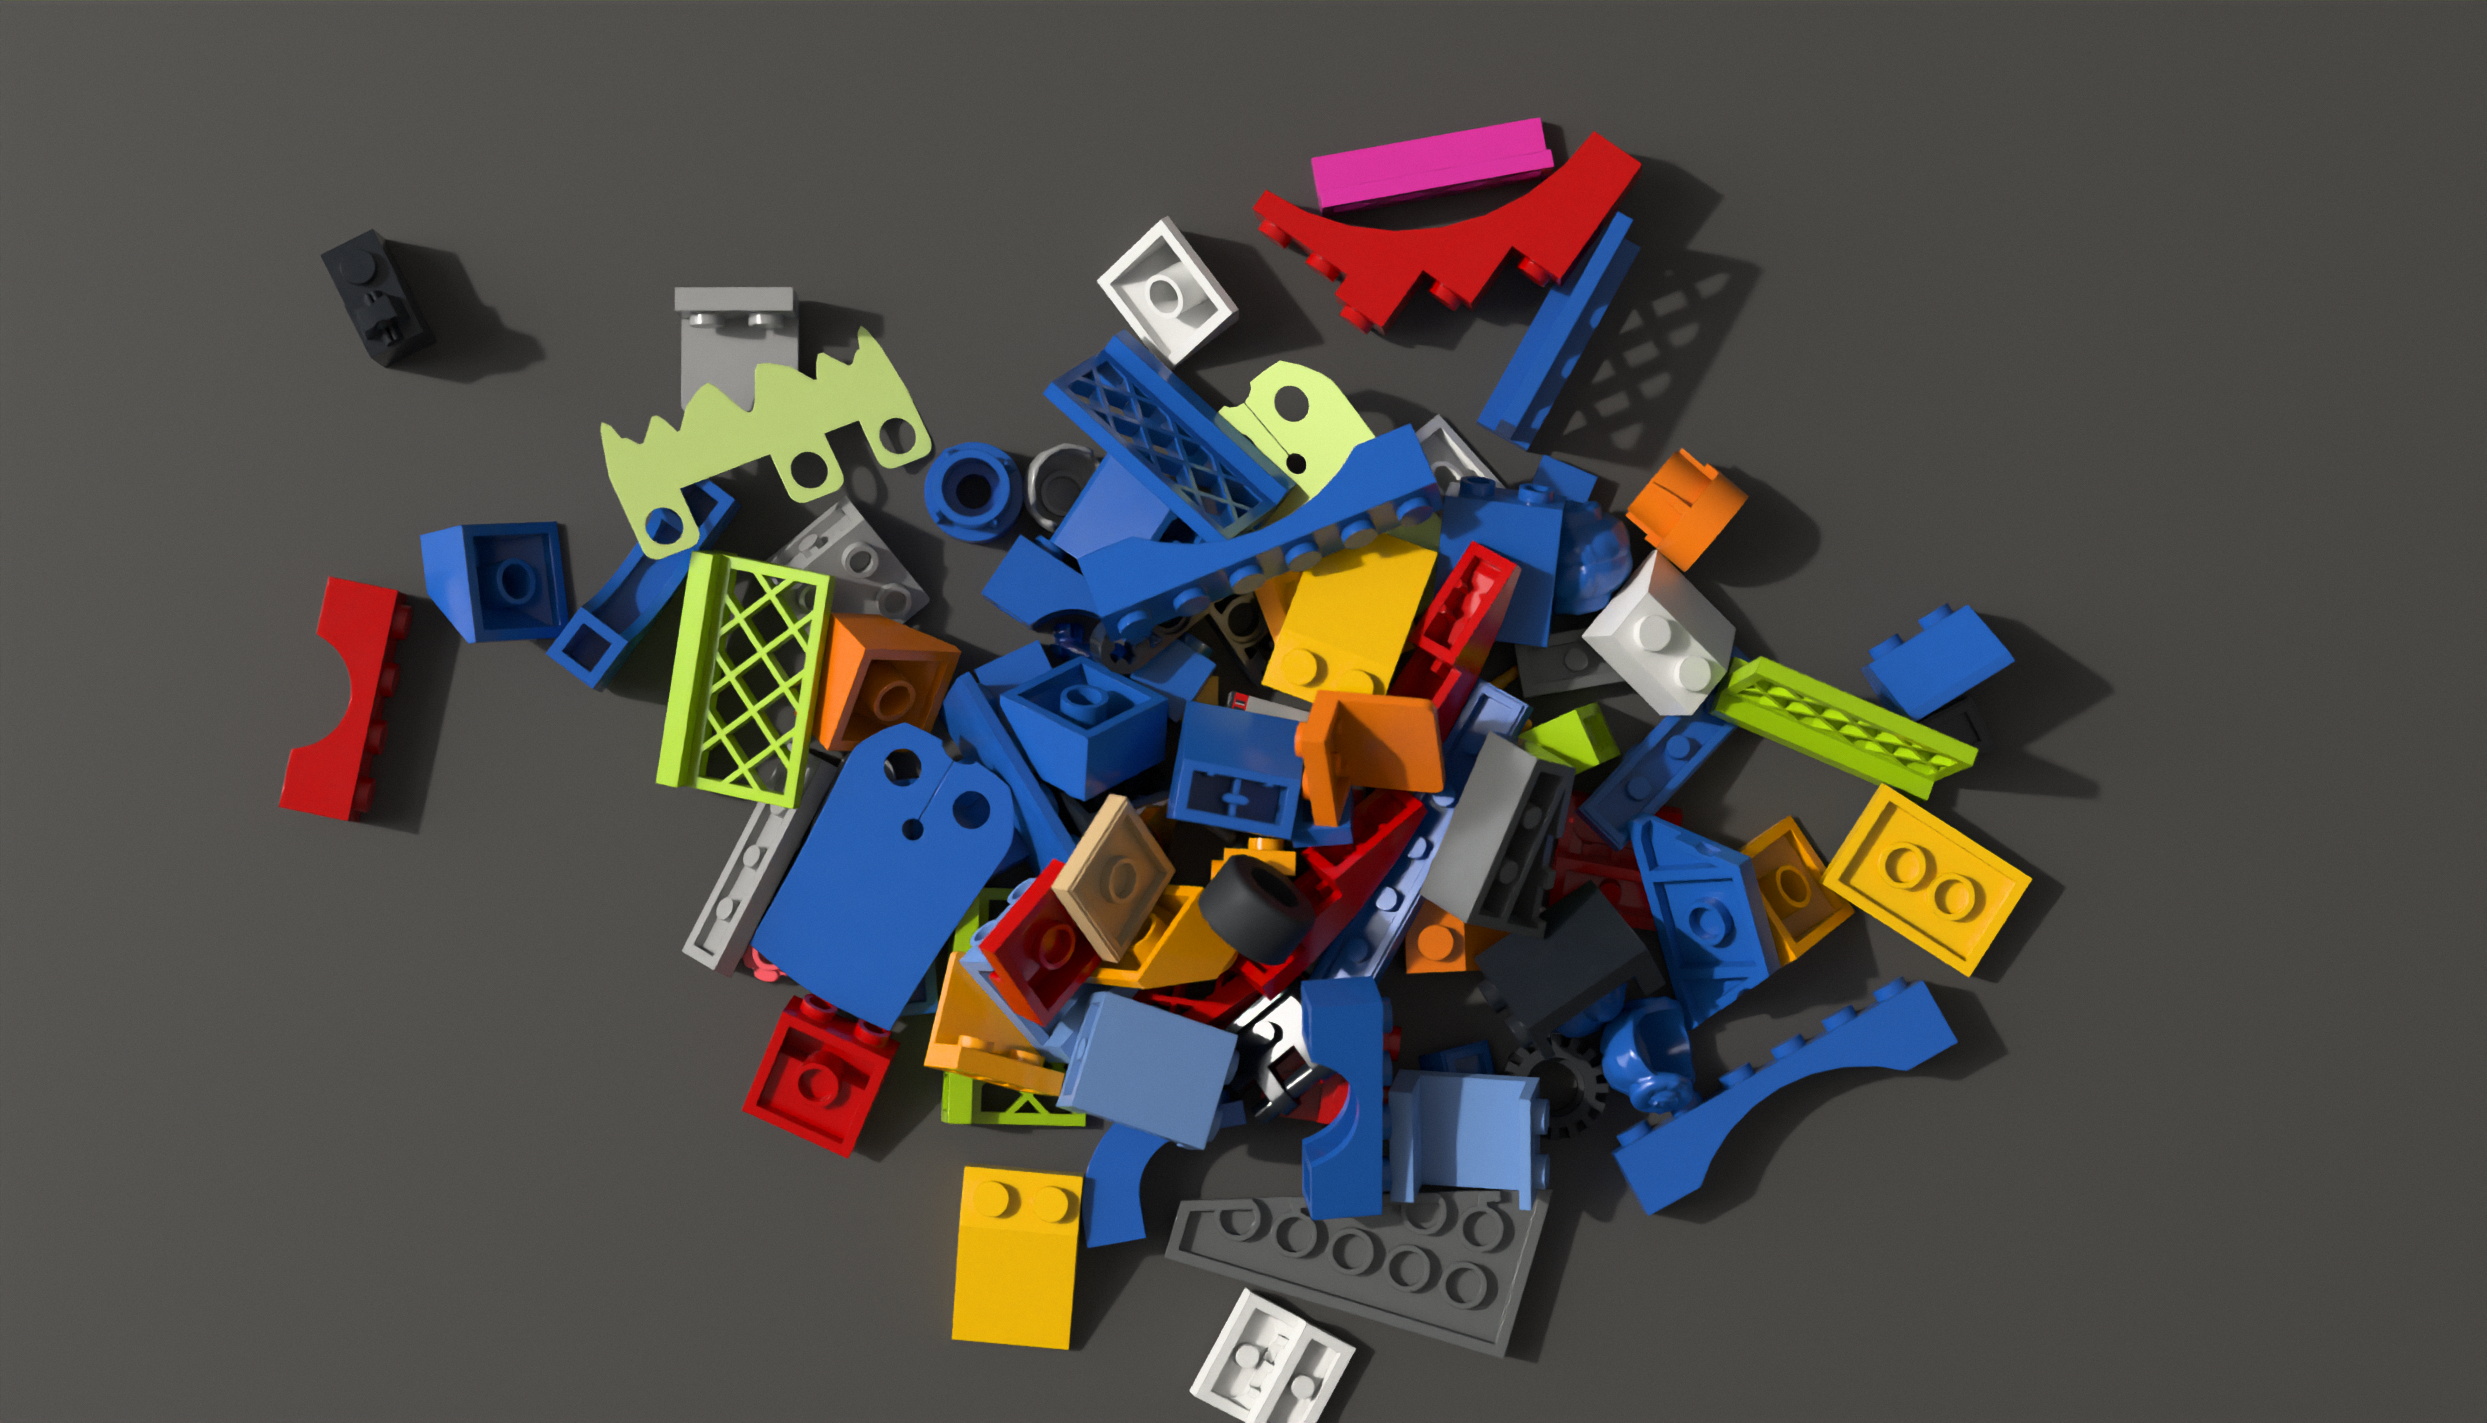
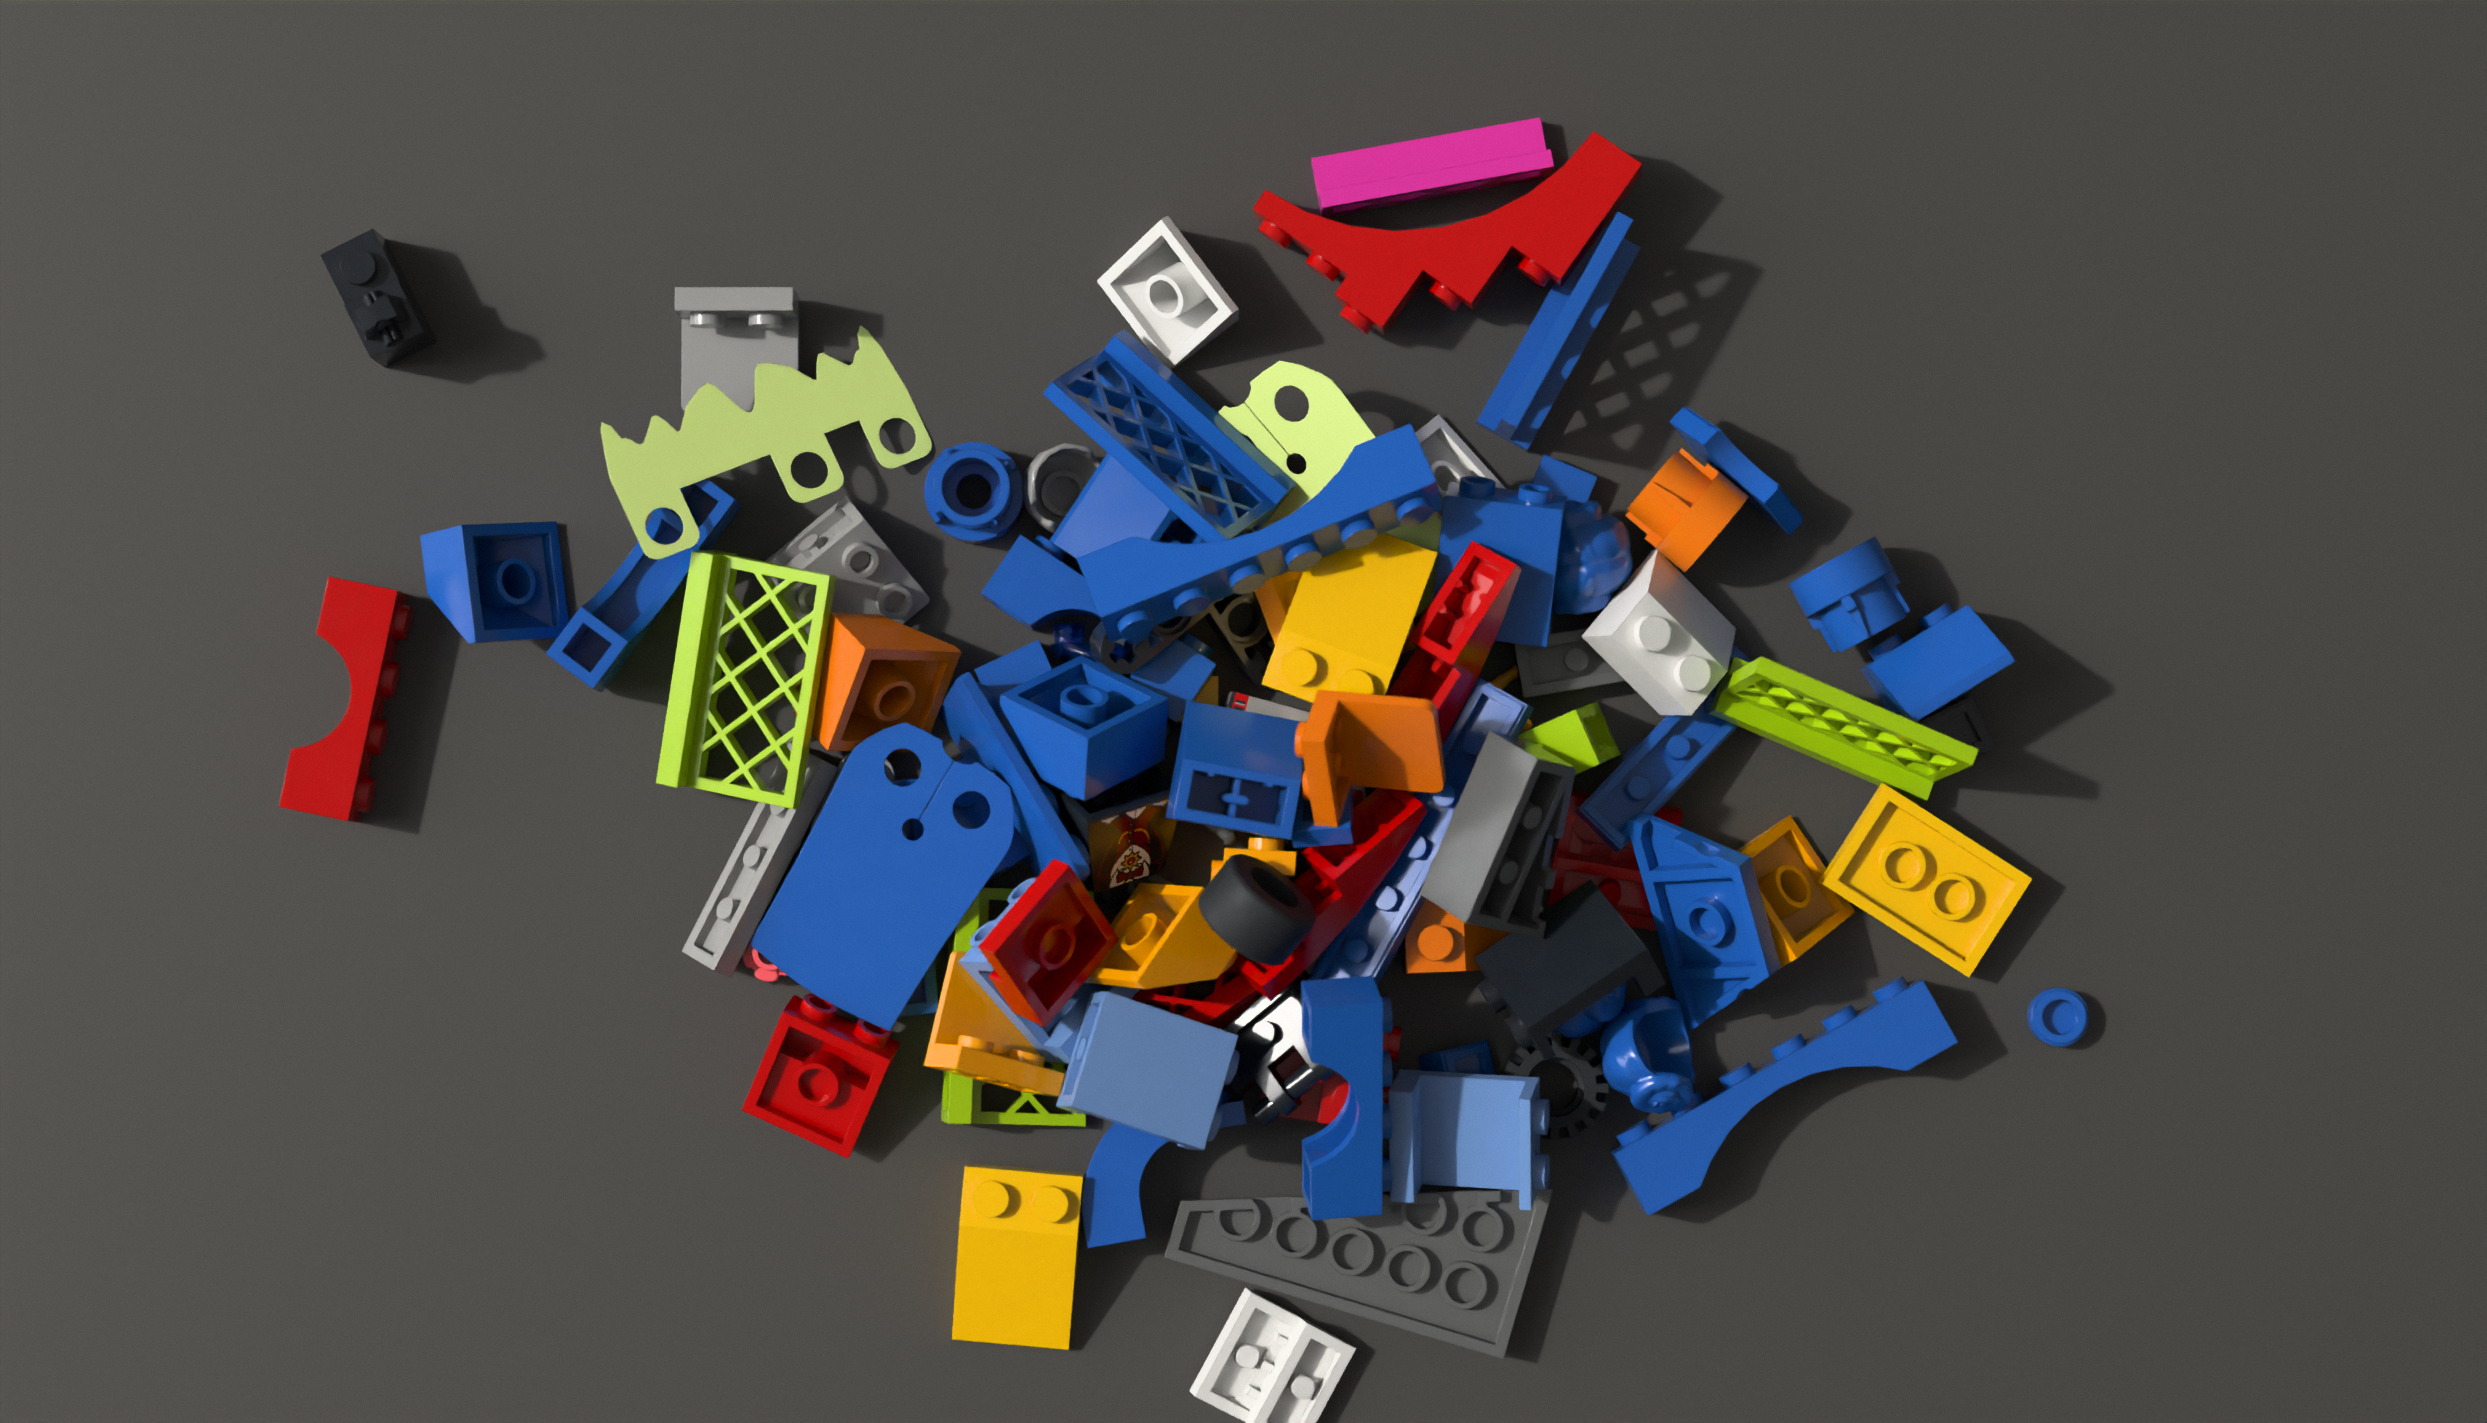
(1113, 878): tan tile -> none
(1716, 448): none -> blue tile
(1851, 596): none -> blue piece
(2057, 1016): none -> blue tile

